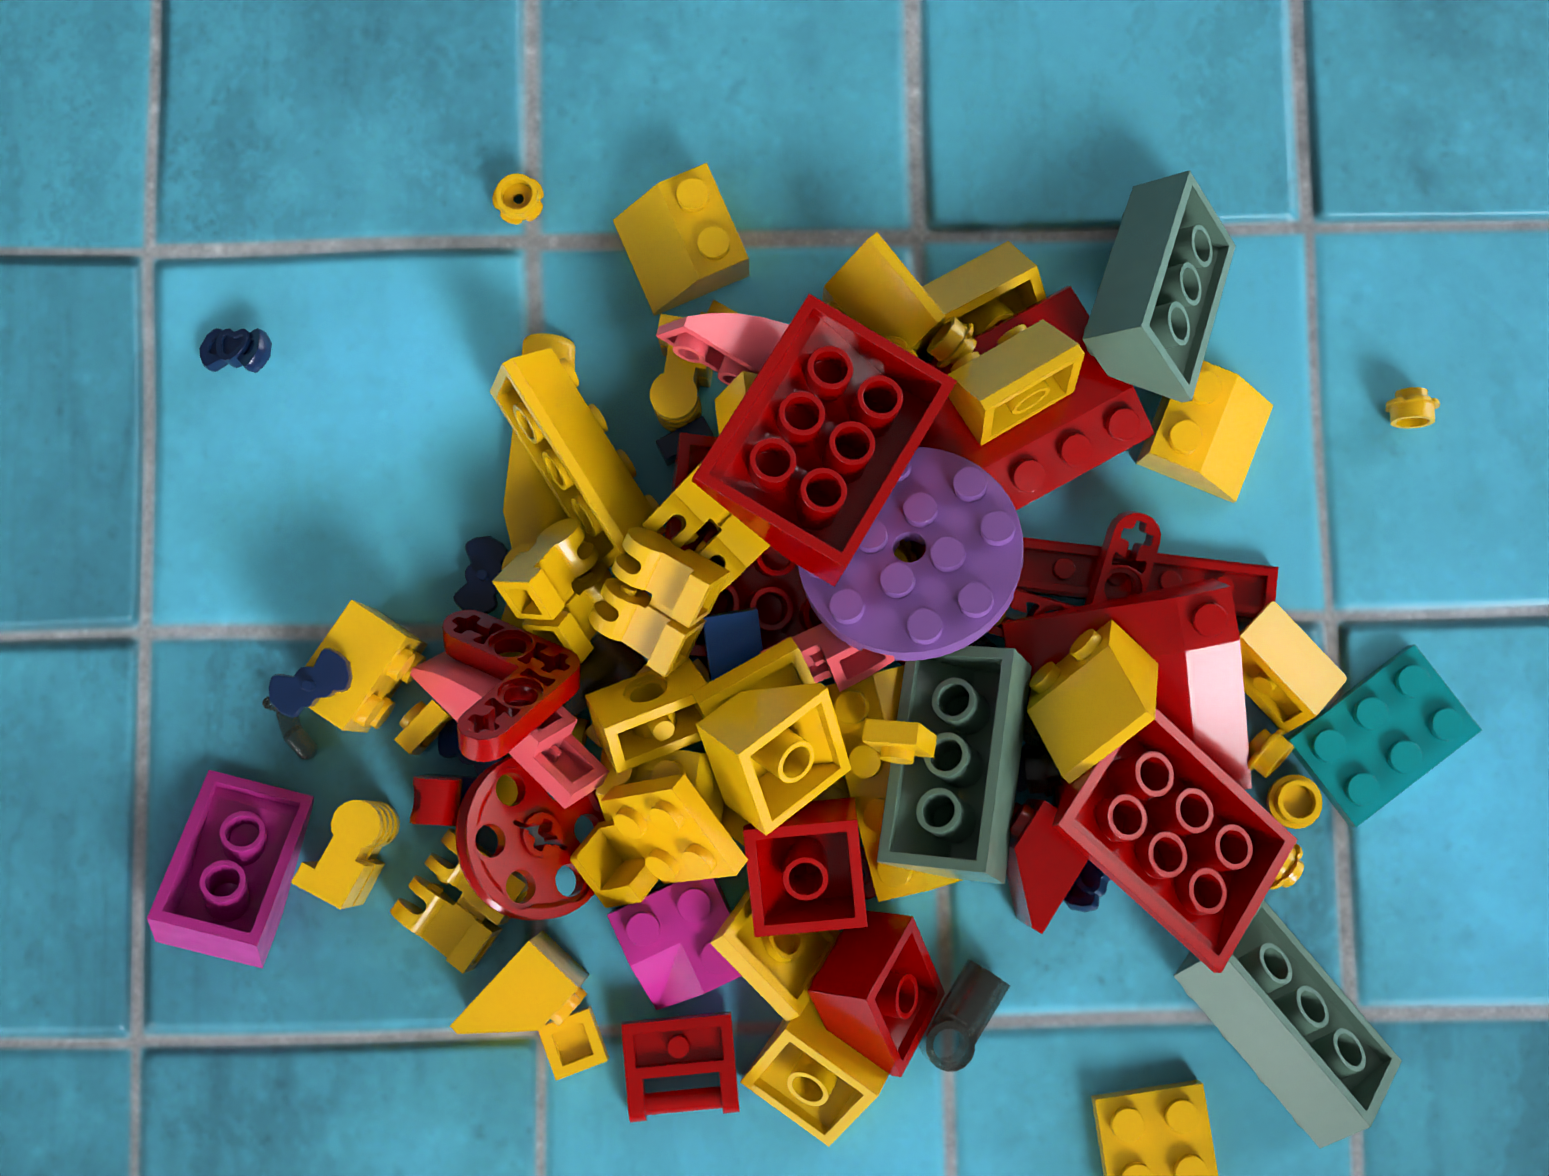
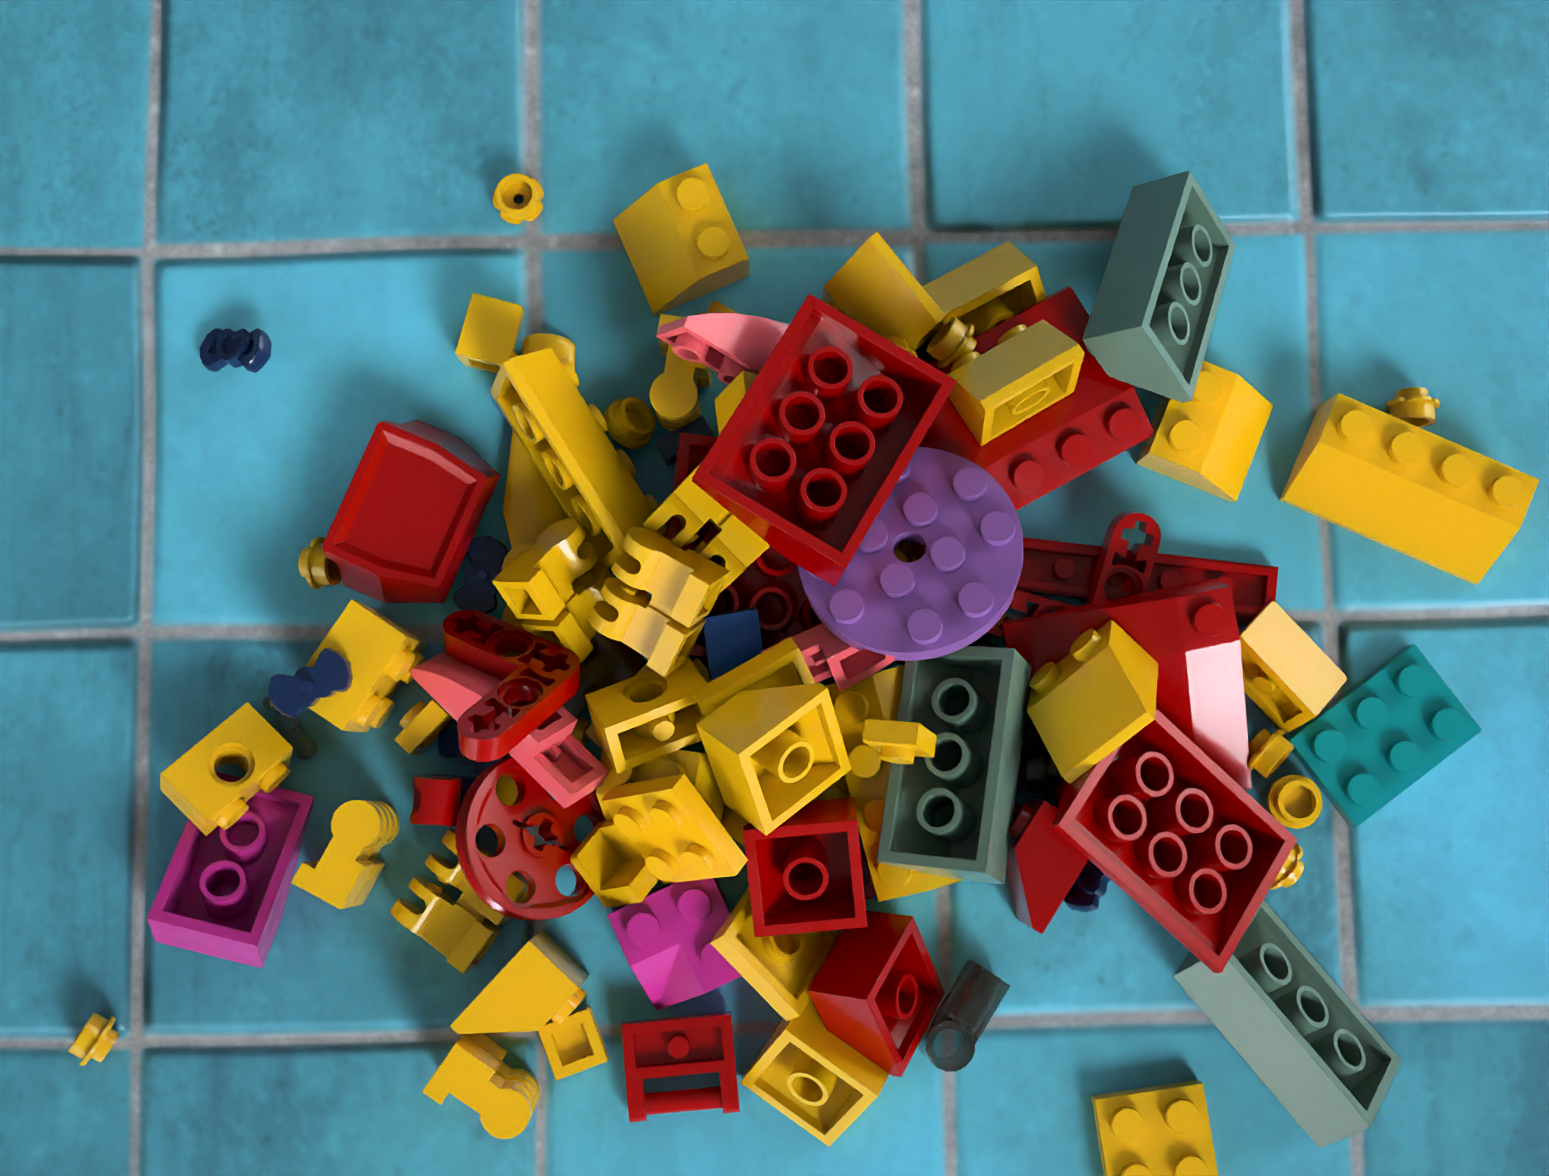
(94, 1039): none -> yellow plate
(239, 740): none -> yellow brick
(316, 567): none -> yellow plate
(409, 513): none -> red helmet
(486, 1084): none -> yellow legs
(489, 333): none -> yellow panel
(630, 422): none -> yellow plate
(1408, 488): none -> yellow slope

